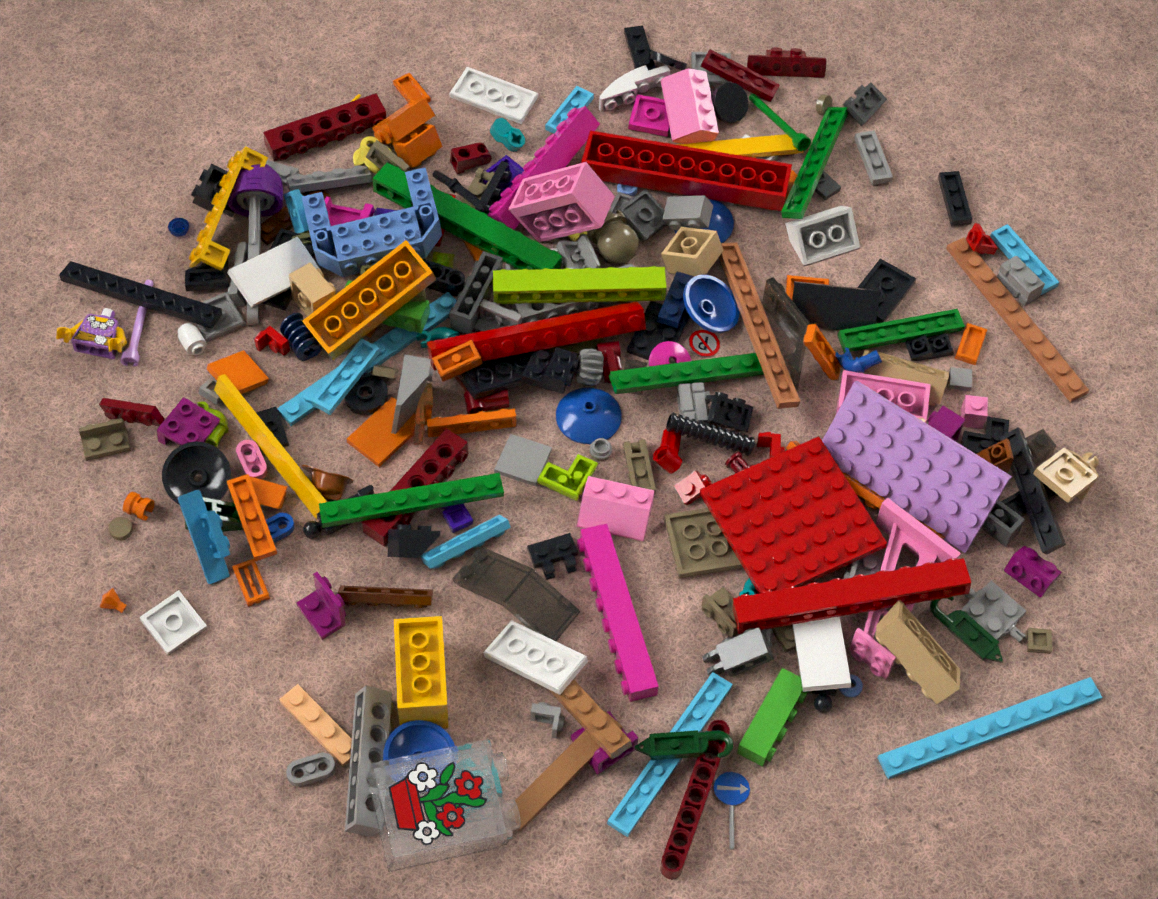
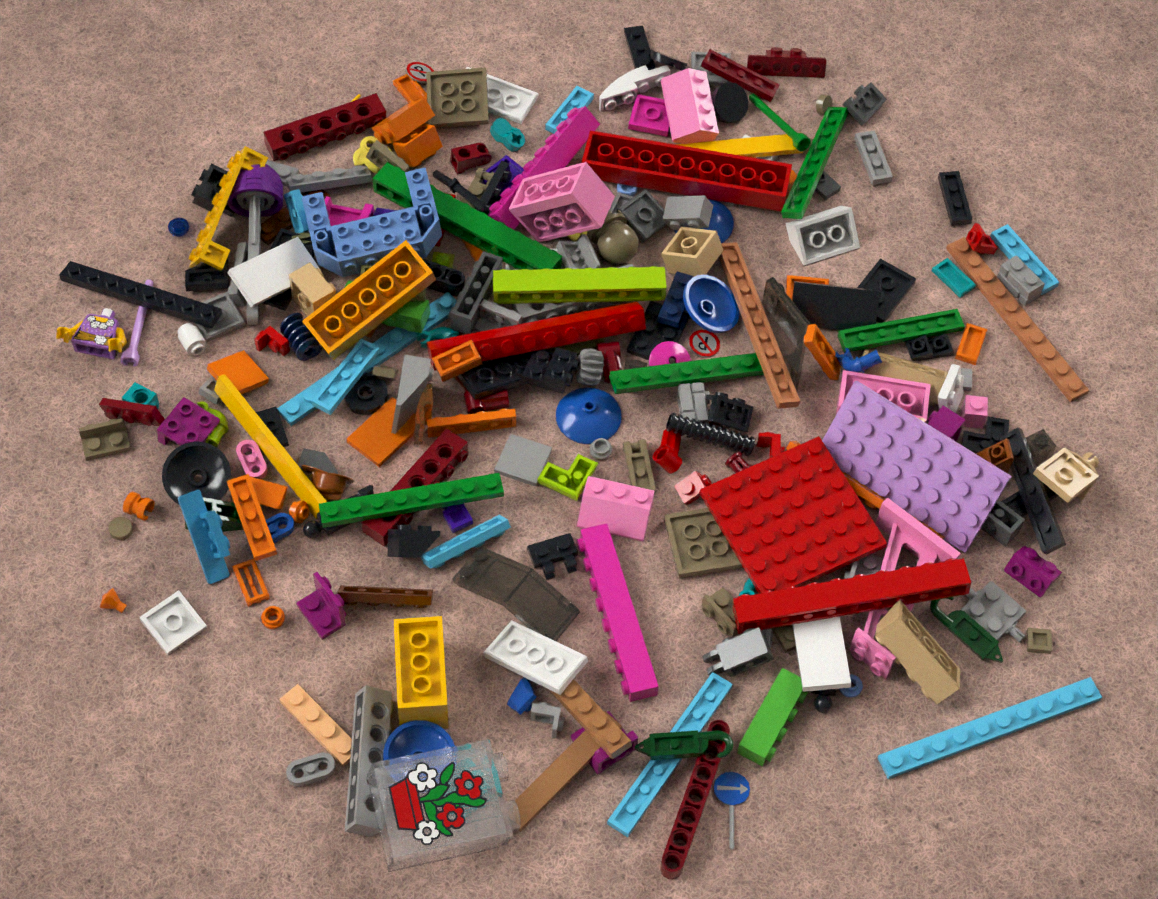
(139, 393): none -> teal brick
(270, 611): none -> orange plate
(299, 511): none -> orange plate
(317, 460): none -> dark grey tile
(417, 71): none -> piece
(458, 97): none -> dark tan plate
(522, 697): none -> blue piece
(952, 389): none -> white plate
(953, 277): none -> teal tile

